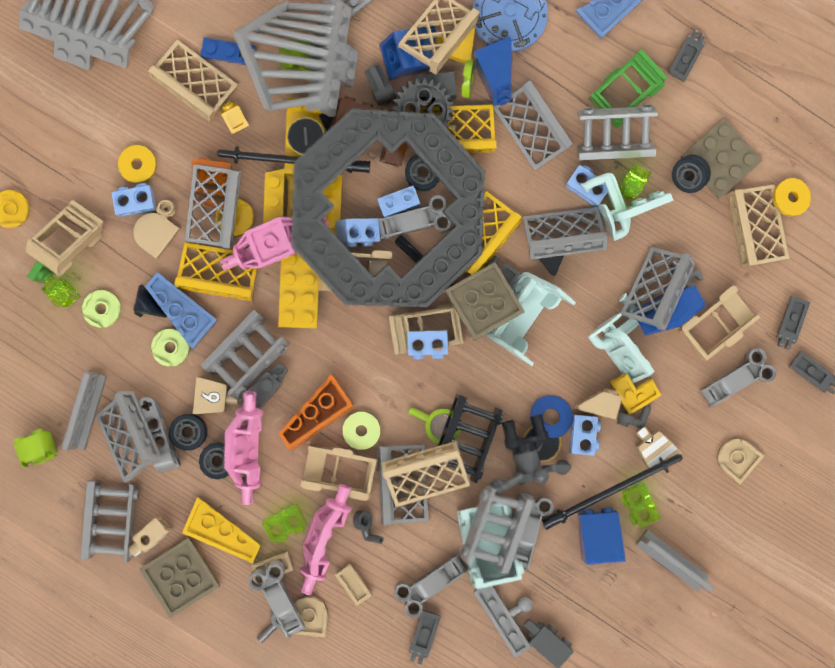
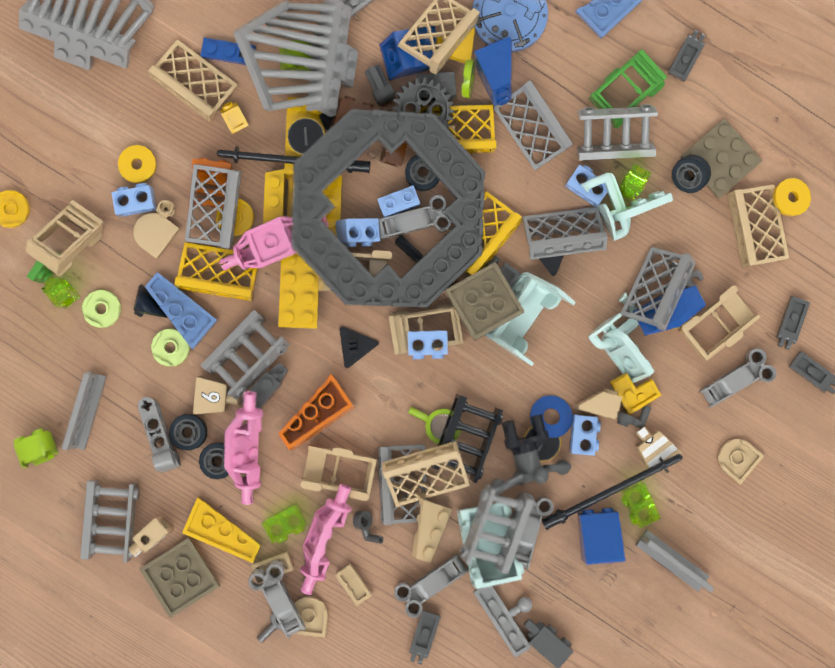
(137, 430): light grey fence -> none
(355, 346): none -> black piece
(361, 442): yellowish green tile -> none
(431, 525): none -> tan wing

